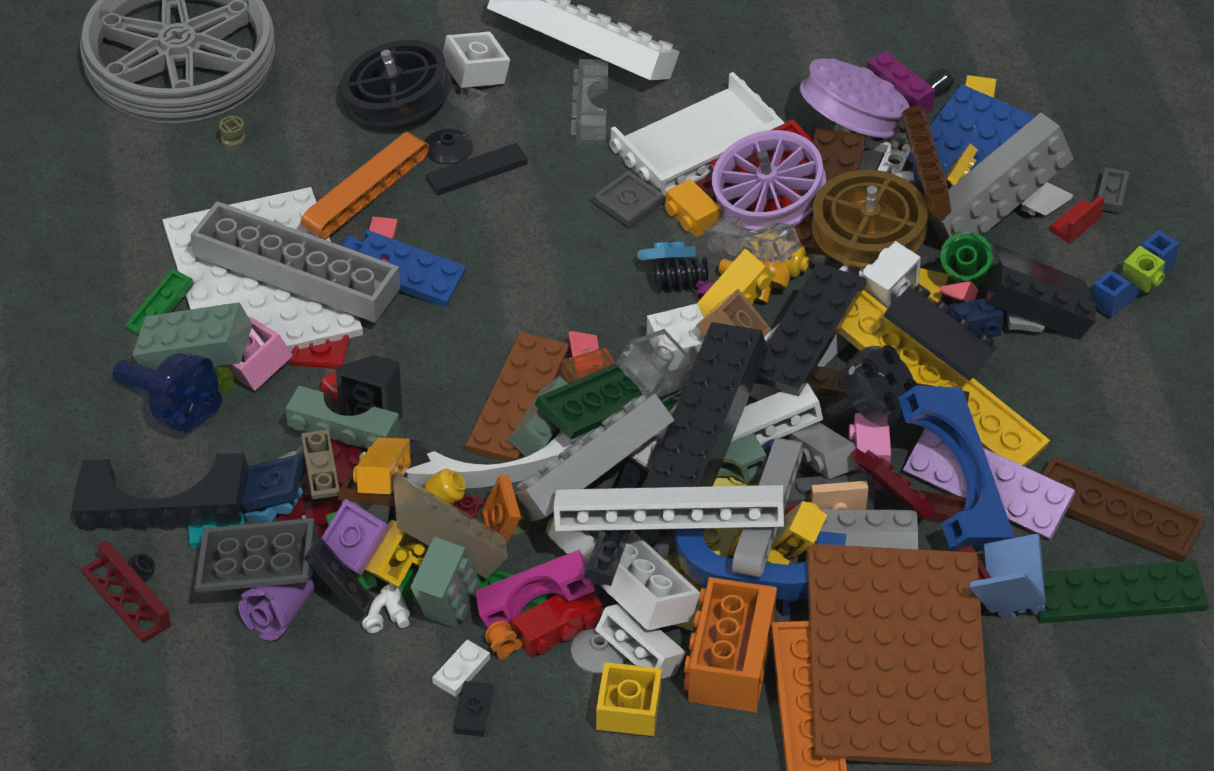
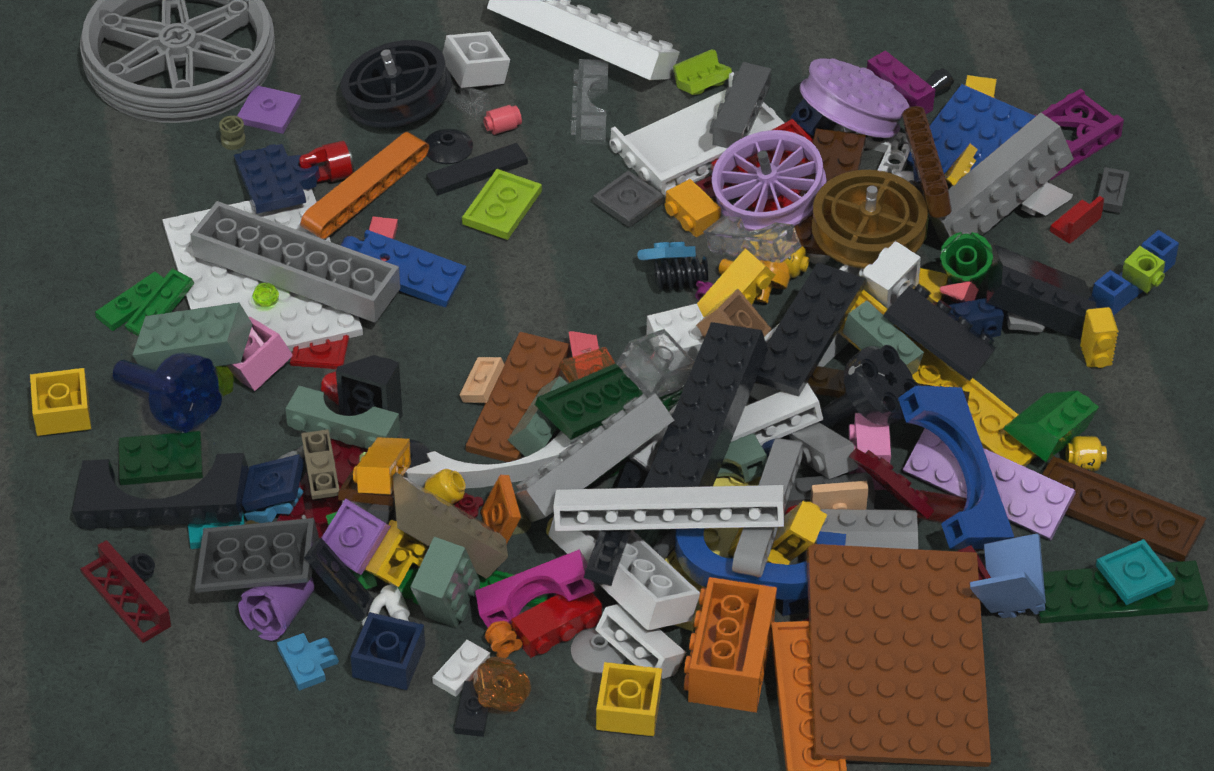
(60, 401): none -> yellow brick
(126, 304): none -> green plate
(160, 458): none -> dark green plate
(265, 295): none -> clear neon green plate
(269, 109): none -> medium lavender plate
(279, 179): none -> dark blue plate
(307, 659): none -> dark azure hinge
(388, 651): none -> dark blue brick
(482, 379): none -> light nougat plate
(492, 694): none -> clear orange plate
(502, 119): none -> coral brick
(502, 204): none -> lime plate
(700, 72): none -> lime bracket
(741, 104): none -> dark grey brick
(809, 118): none -> dark blue brick
(869, 327): none -> sand green brick
(1052, 422): none -> green slope
(1086, 452): none -> yellow head
(1098, 133): none -> magenta fence
(1099, 337): none -> yellow brick
(1135, 572): none -> teal plate

